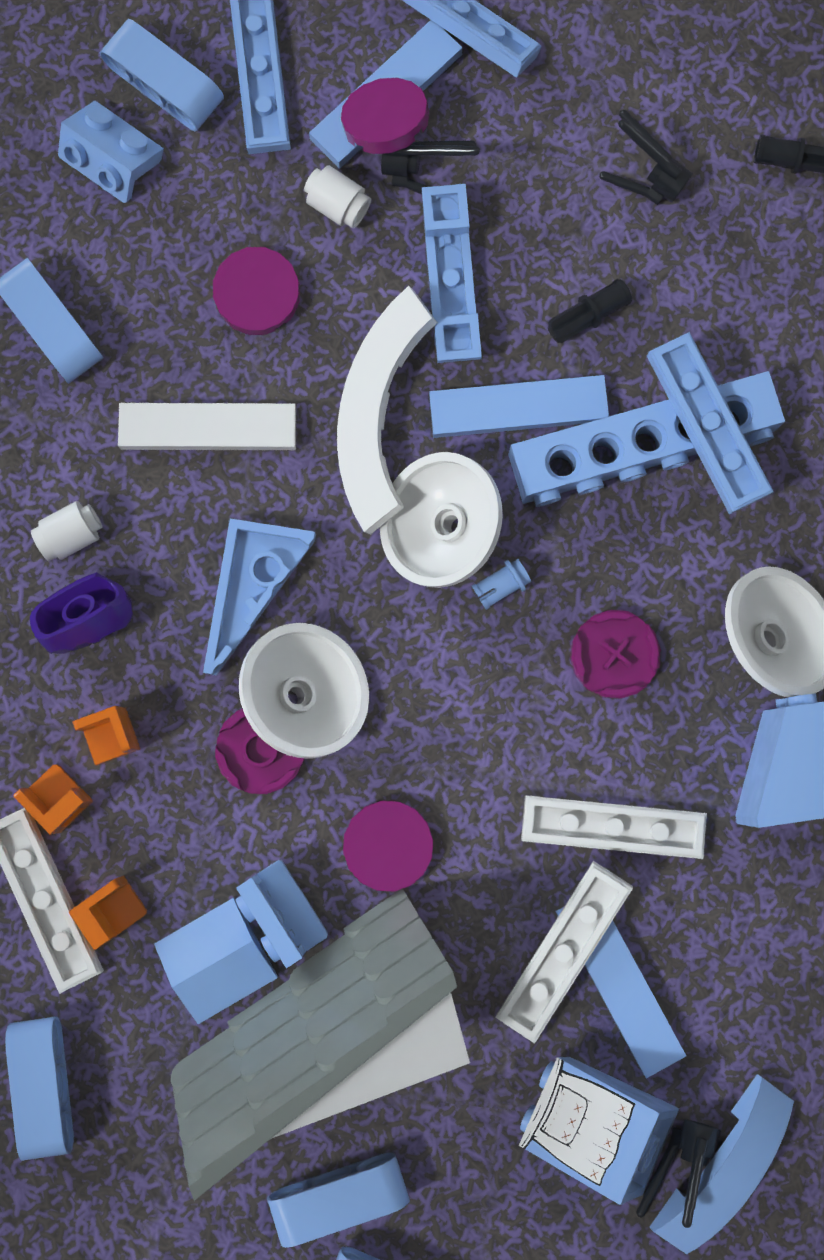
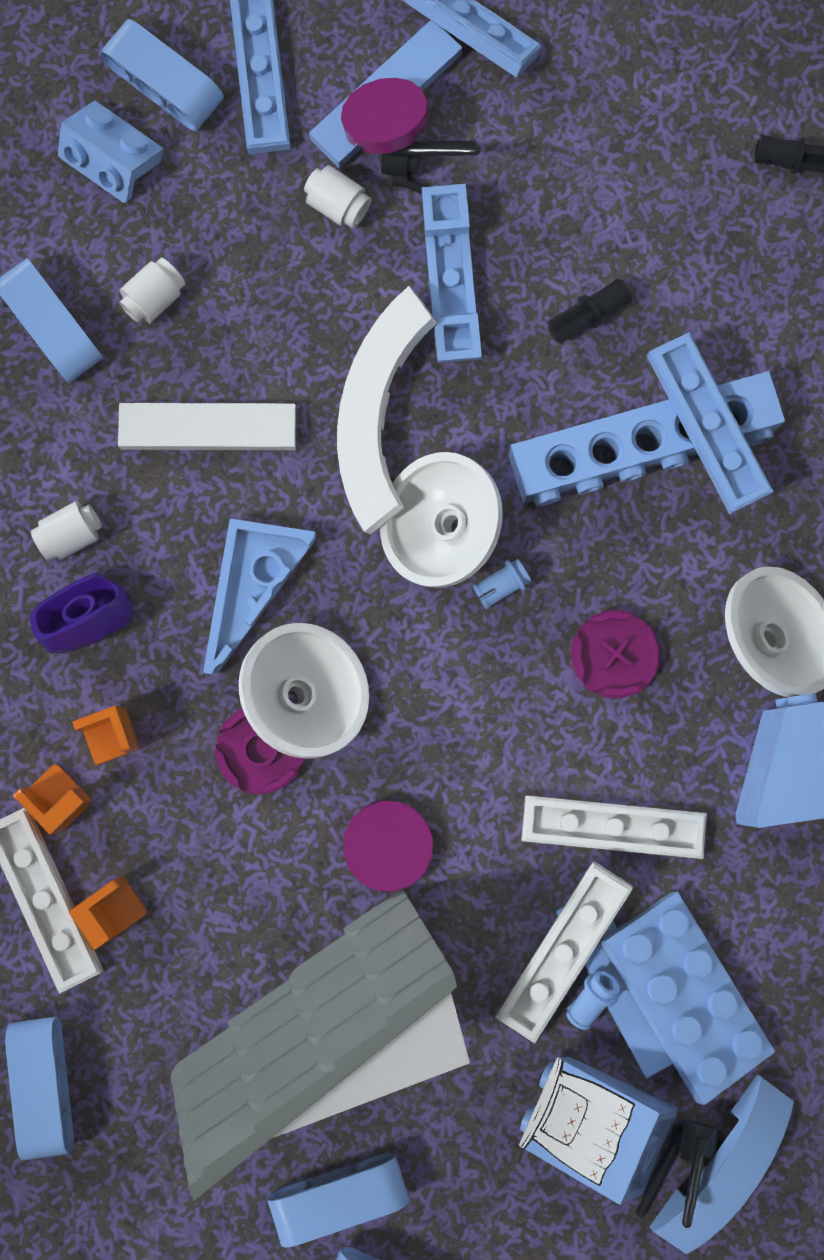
(151, 290): none -> white brick
(214, 961): light blue slope -> none
(256, 290): magenta tile -> none
(281, 912): light blue bracket -> none
(518, 406): light blue tile -> none
(599, 992): none -> light blue pin
(668, 174): black plant -> none
(687, 997): none -> light blue plate

